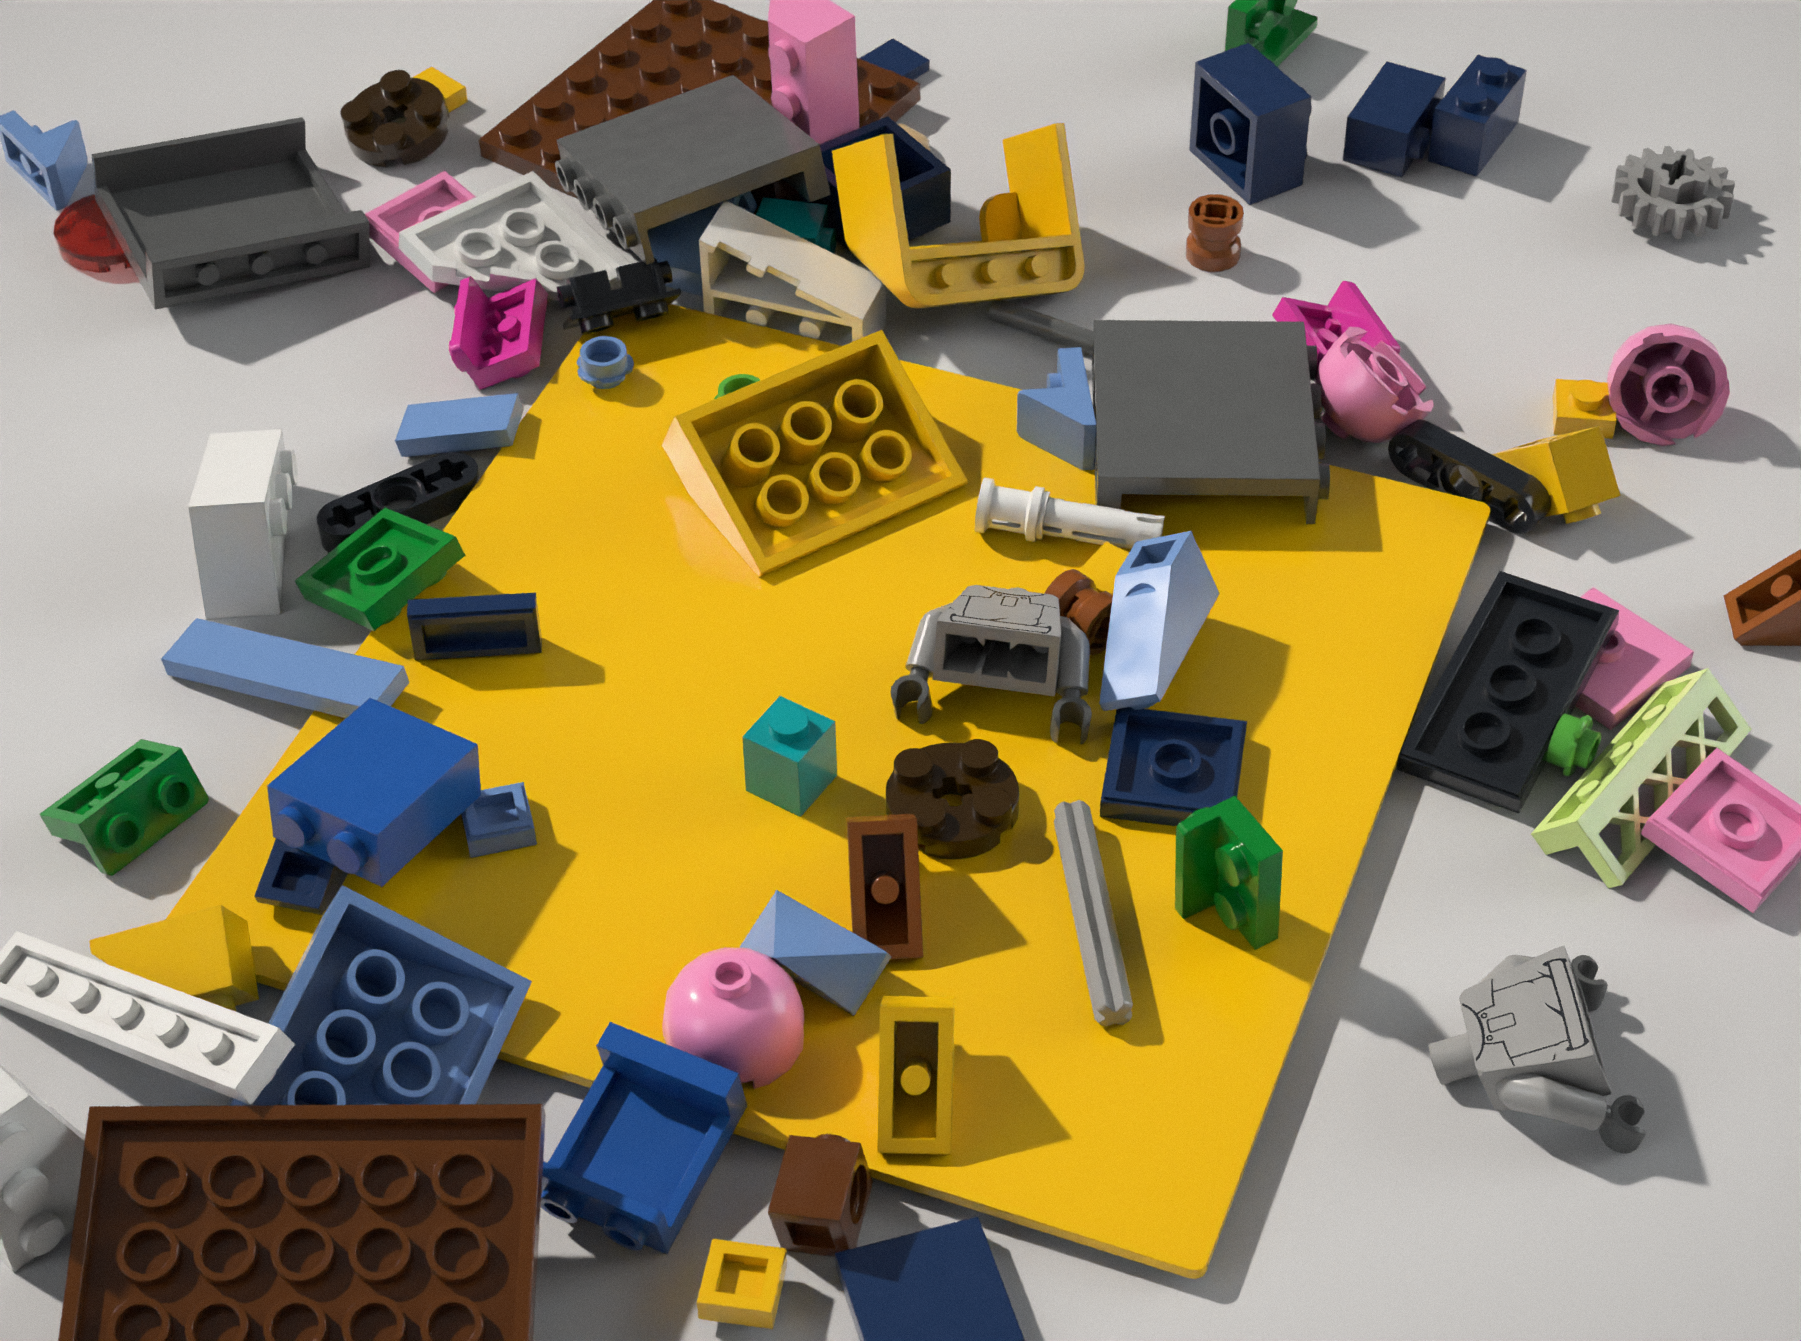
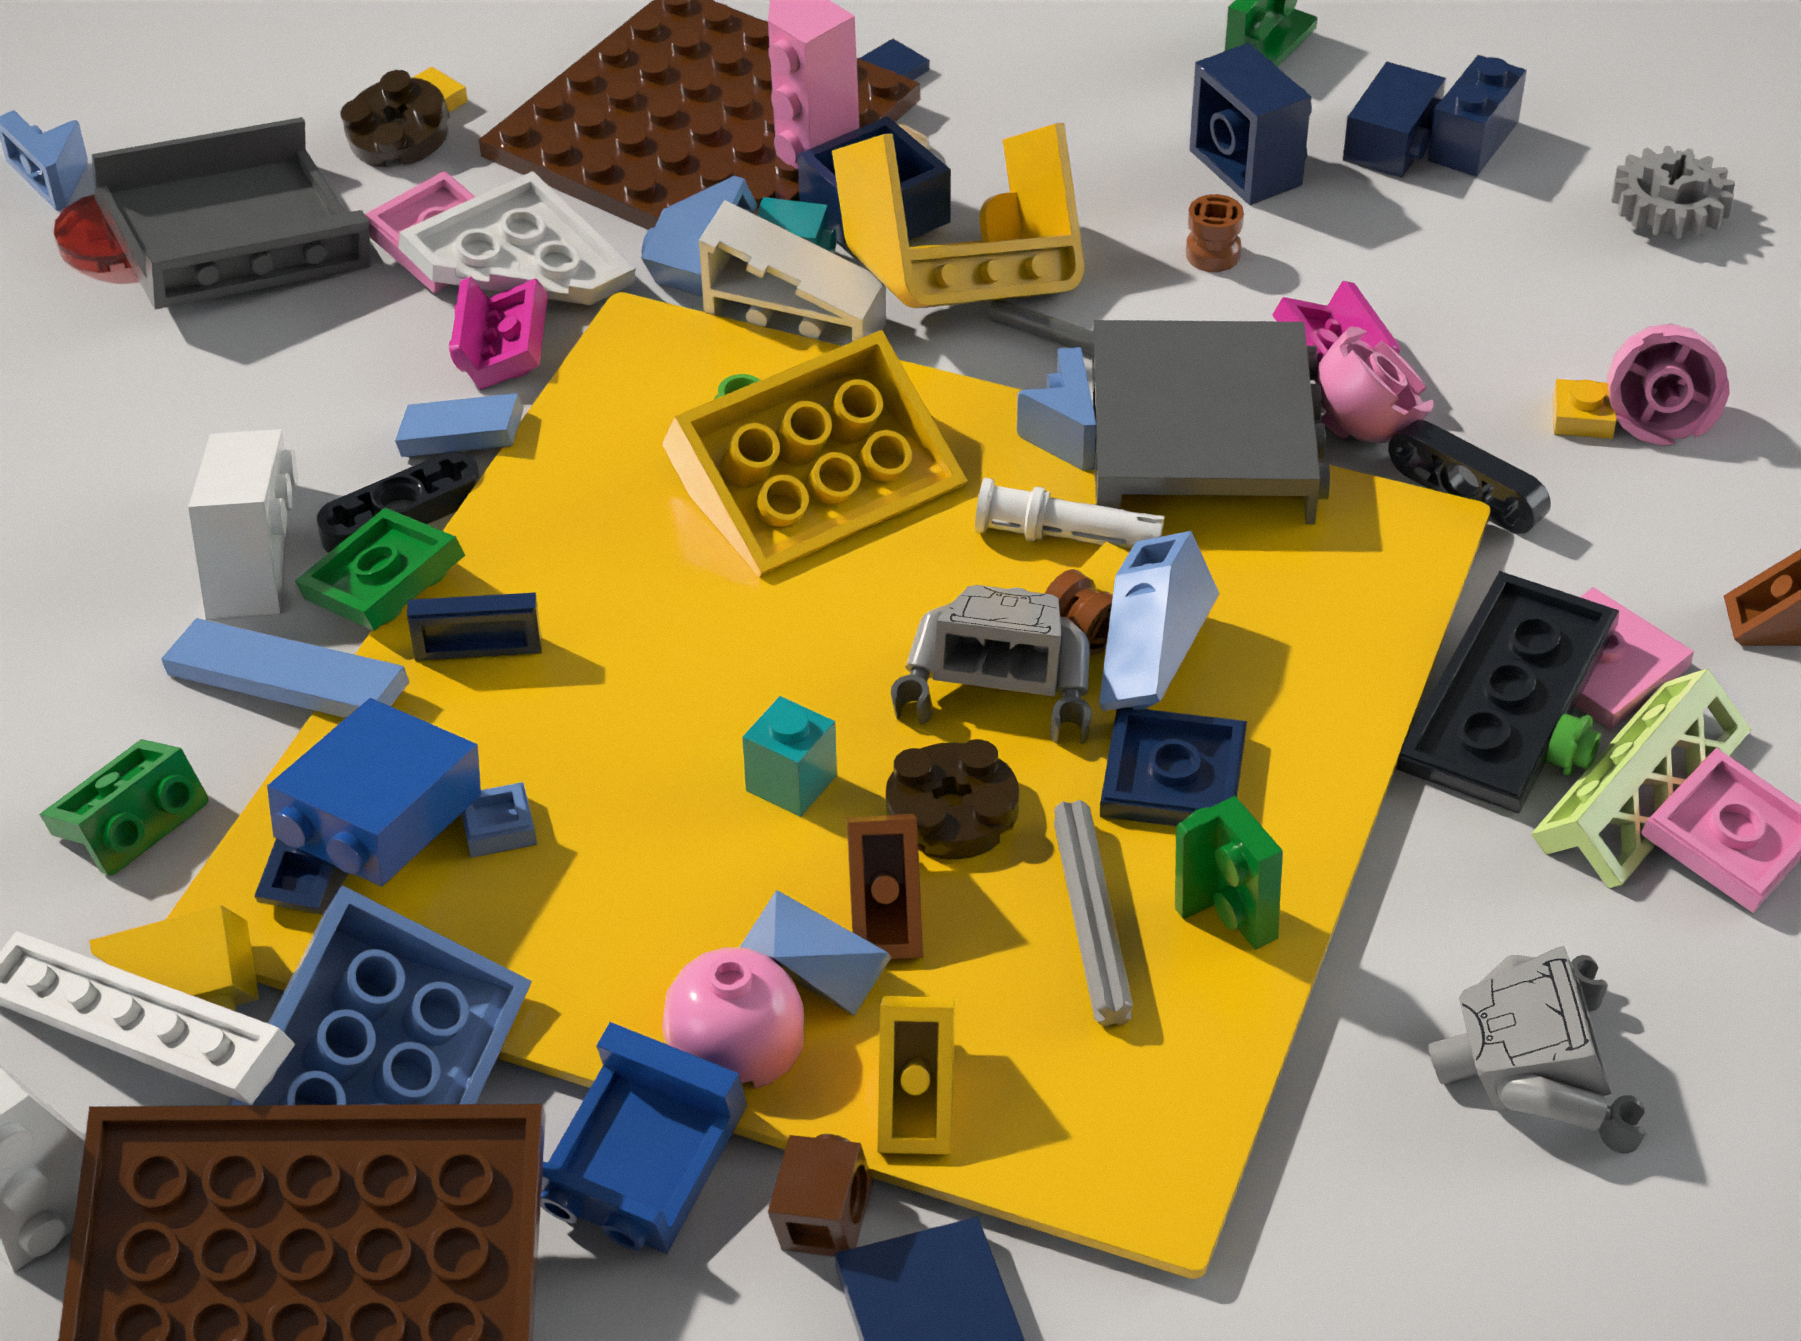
(596, 304): black hinge -> none
(604, 362): medium blue plate -> none
(685, 158): dark grey panel -> none
(742, 1283): yellow plate -> none
(1571, 468): yellow slope -> none

